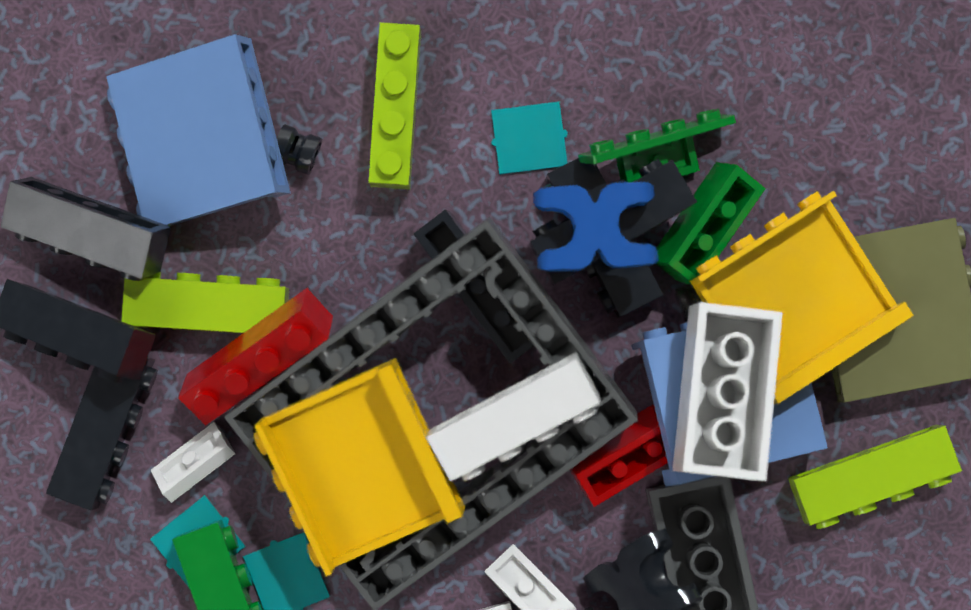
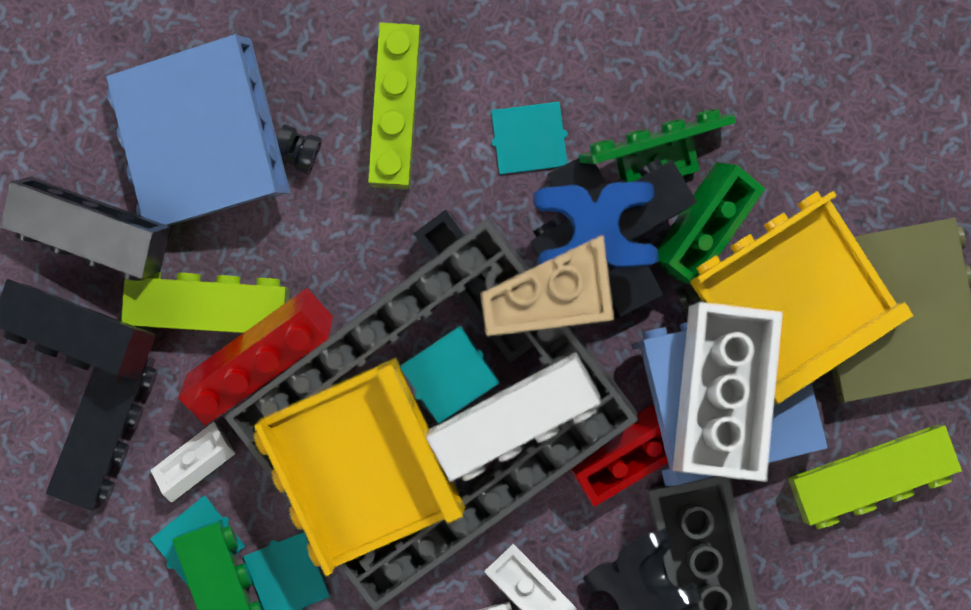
(449, 374): none -> teal piece
(553, 294): none -> tan wing

